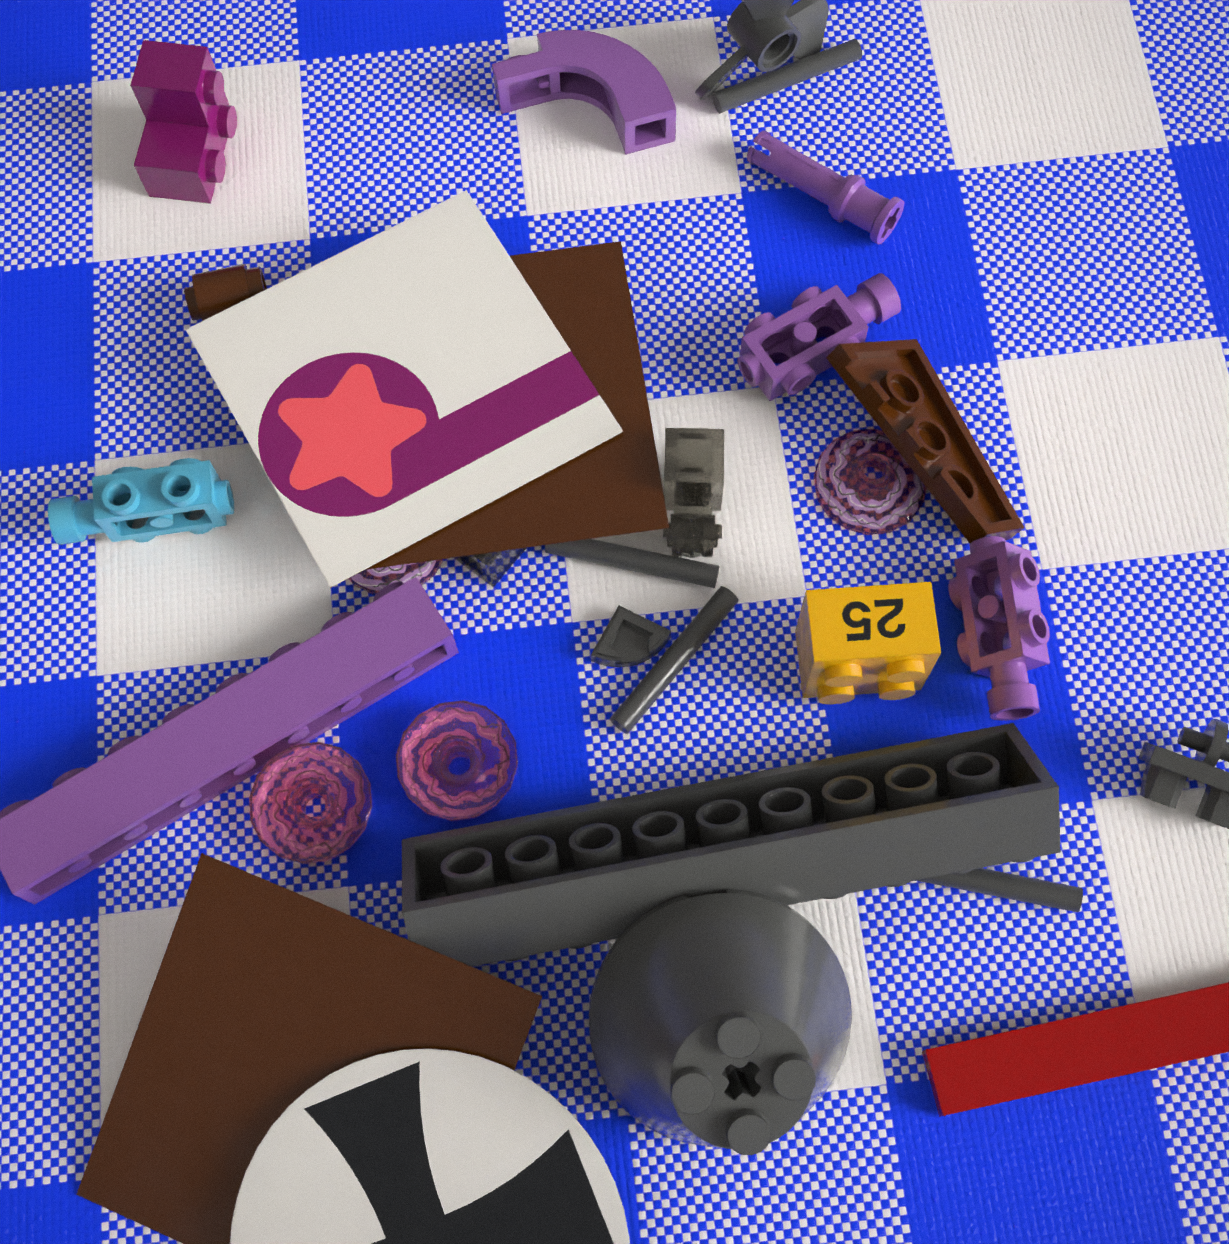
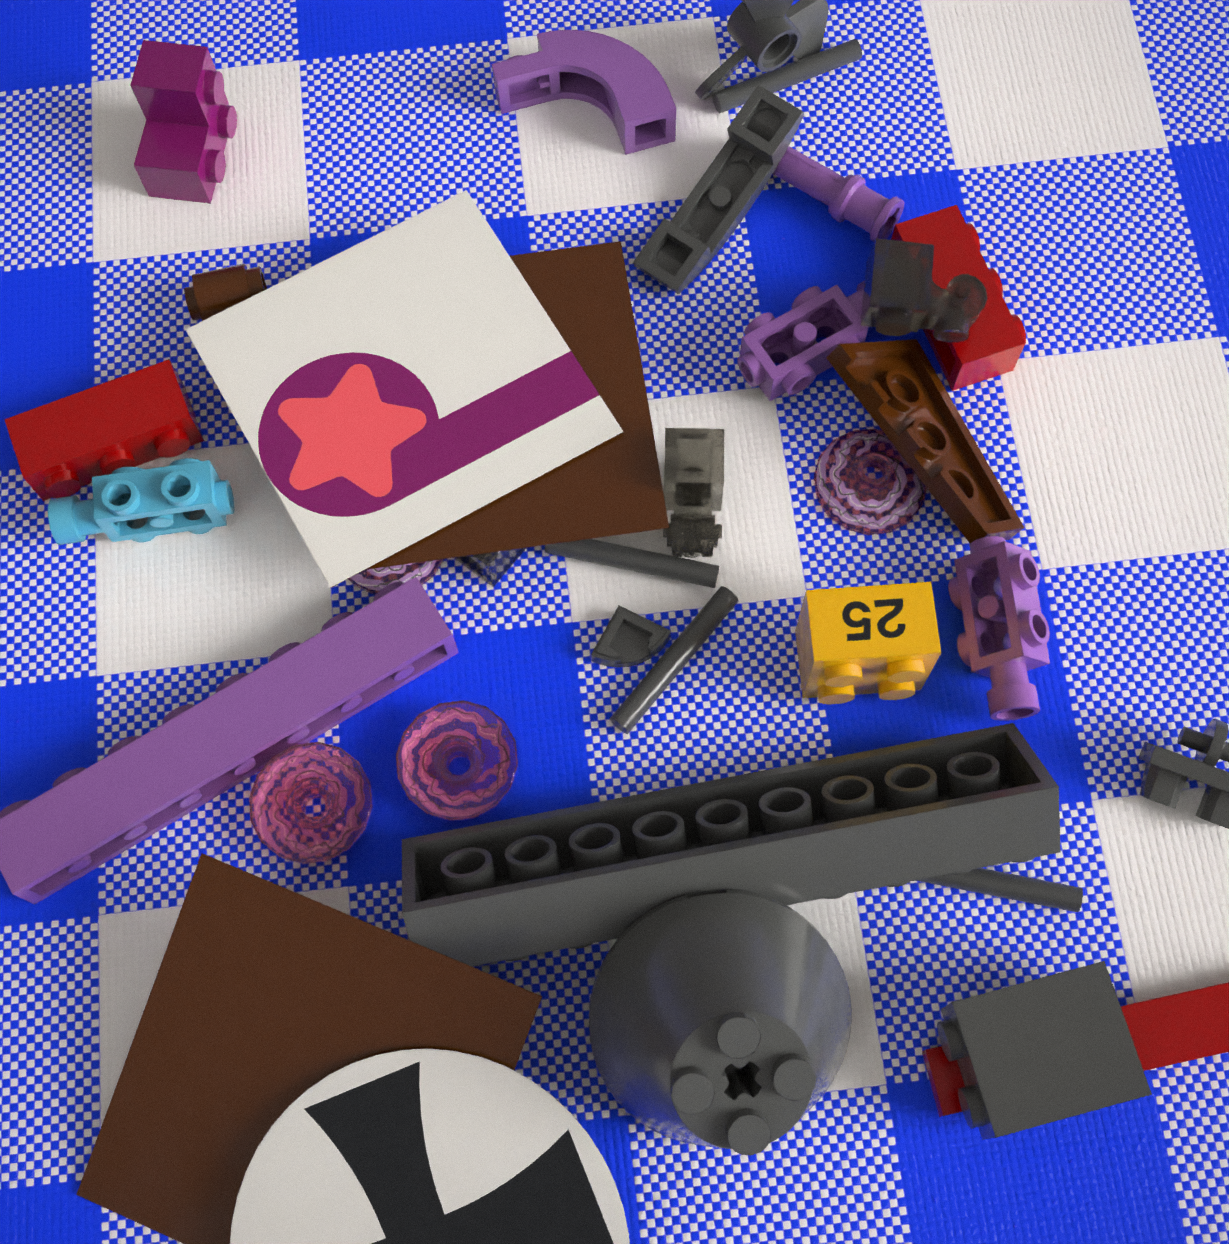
(104, 430): none -> red brick
(724, 193): none -> dark grey slope
(904, 298): none -> clear smoke brick
(996, 335): none -> red brick
(1041, 1051): none -> dark grey brick

